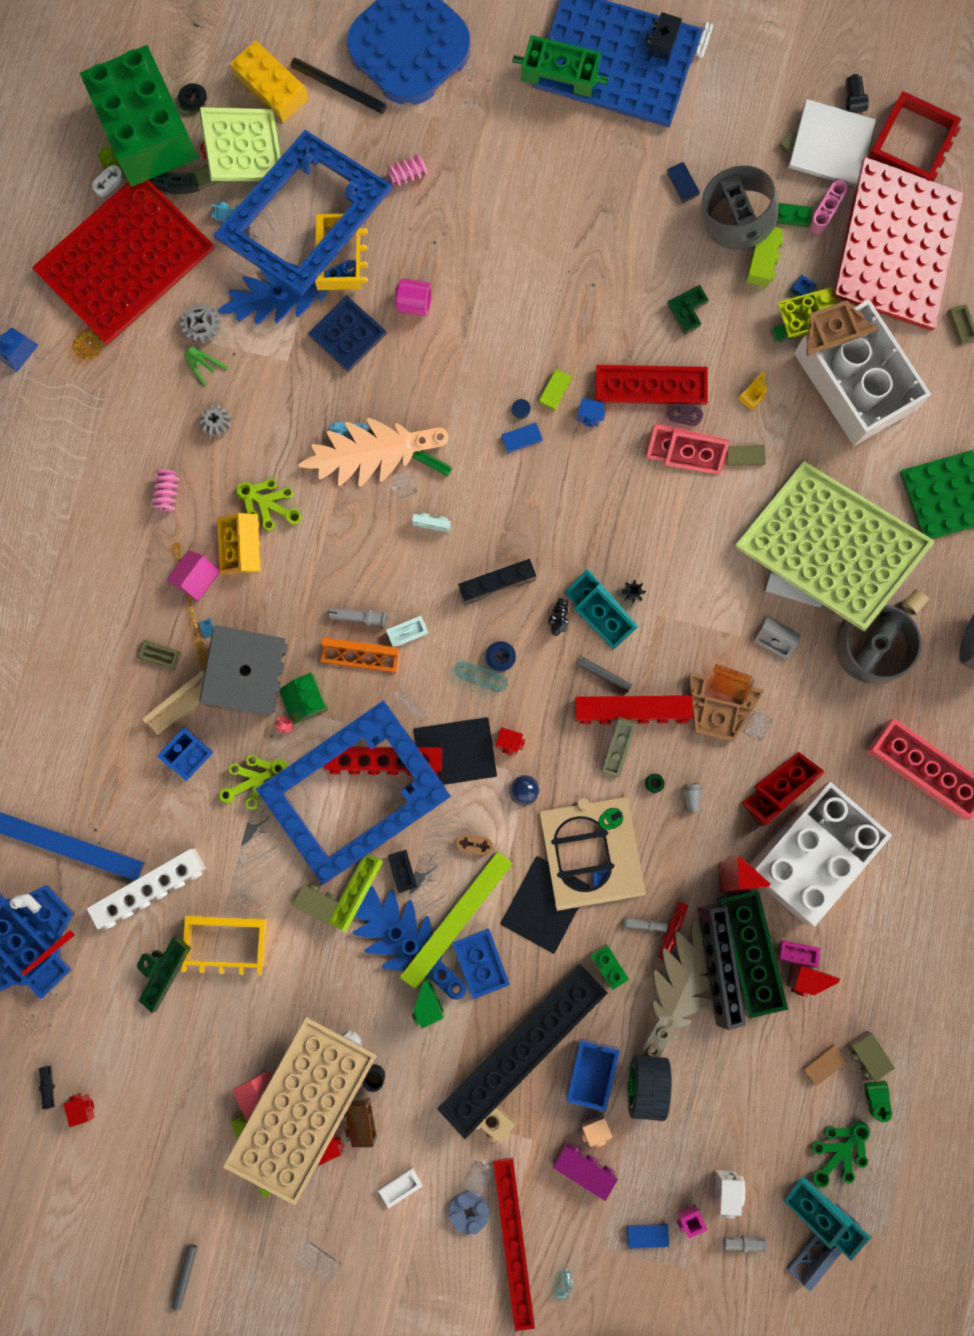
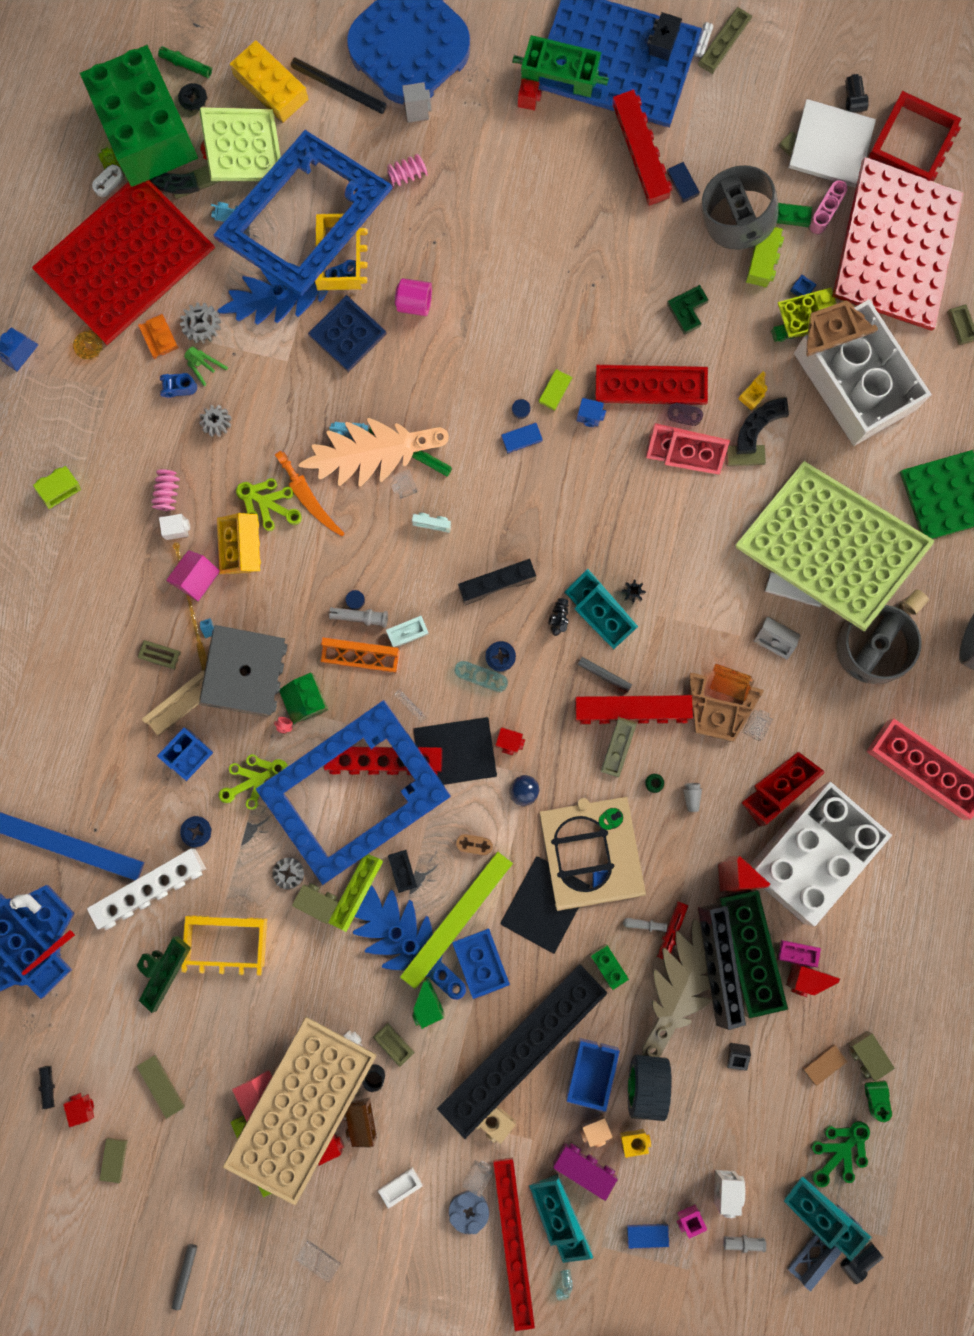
(56, 487): none -> lime brick
(113, 1160): none -> olive tile
(158, 336): none -> orange plate
(160, 1086): none -> olive tile
(174, 385): none -> blue piece
(174, 526): none -> white brick
(185, 62): none -> green pin
(187, 835): none -> dark blue gear
(292, 881): none -> light grey gear
(305, 494): none -> orange sword
(355, 599): none -> dark blue tile
(394, 1044): none -> olive tile
(416, 102): none -> light grey brick
(529, 94): none -> red brick
(560, 1220): none -> teal slope
(629, 1136): none -> yellow brick
(641, 147): none -> red brick
(725, 40): none -> olive tile
(739, 1056): none -> black slope
(757, 421): none -> black tile
(865, 1260): none -> black piece

